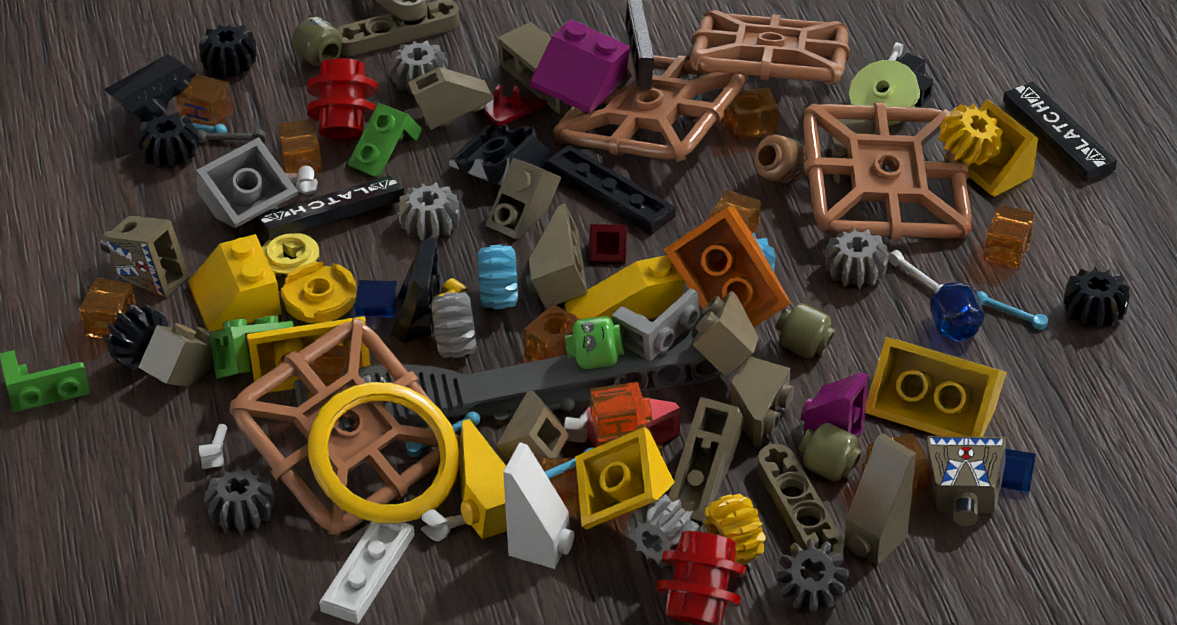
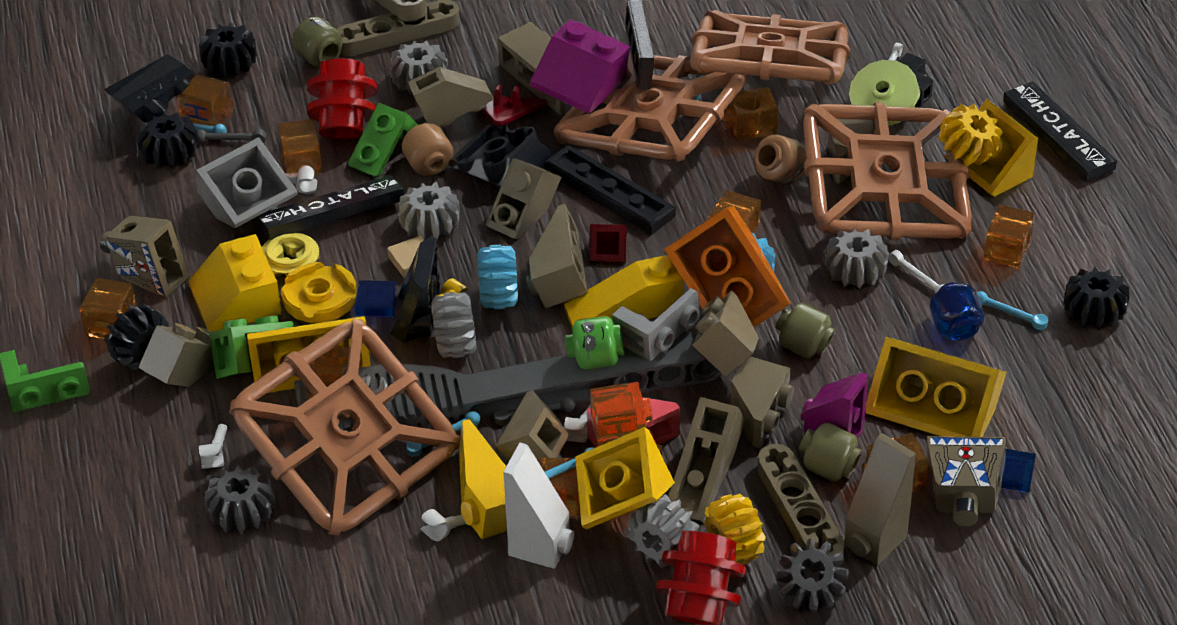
(356, 505): yellow wedge -> none
(366, 570): white tile -> none
(403, 254): none -> tan tile
(425, 148): none -> medium nougat head
(546, 334): clear orange brick -> none

